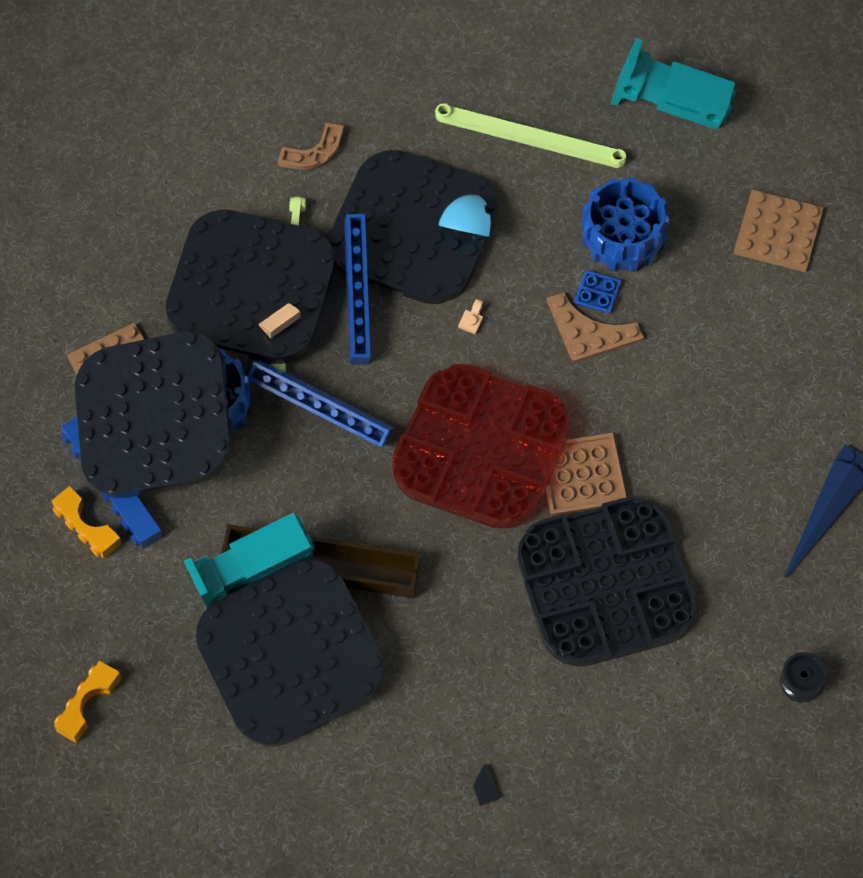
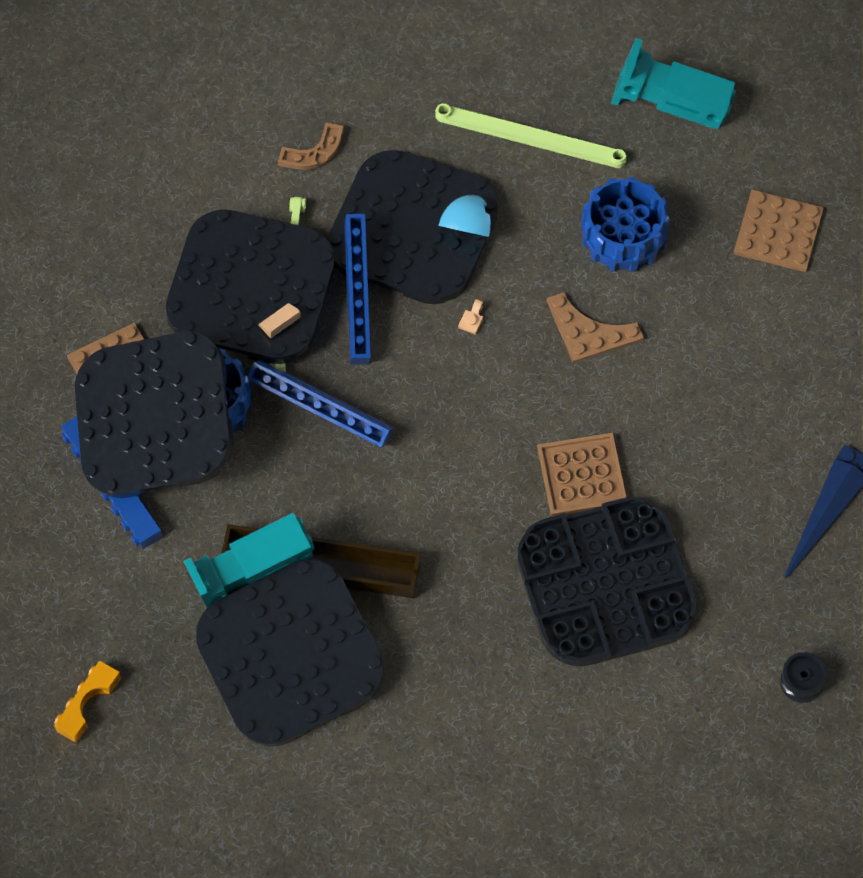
(102, 539): light orange arch -> none
(481, 446): clear red plate -> none
(484, 787): black tile -> none
(597, 292): blue slope -> none

